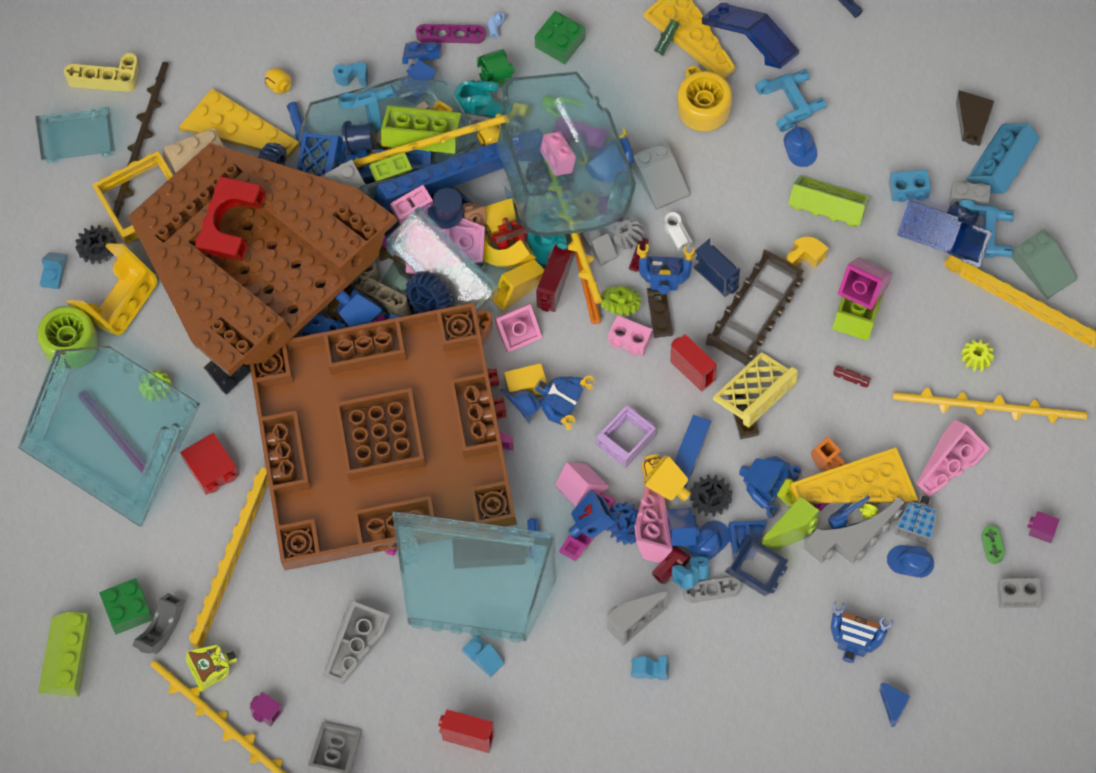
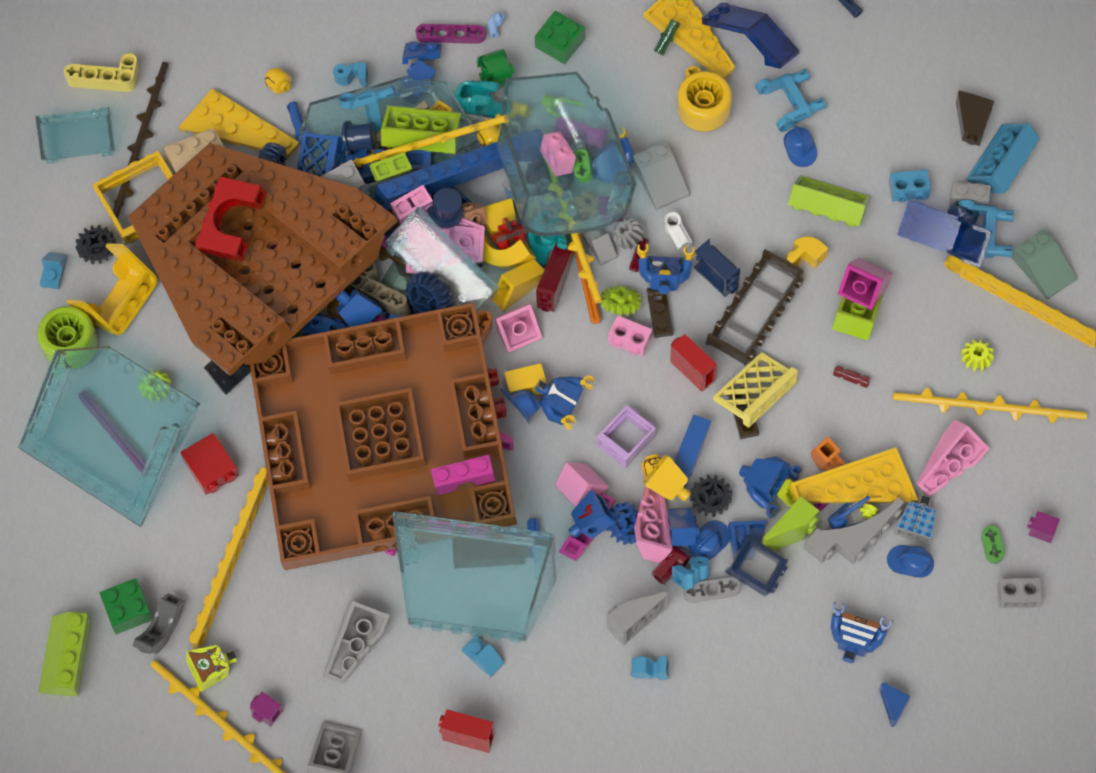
(472, 470): none -> dark pink arch
(586, 164): none -> bright green beam

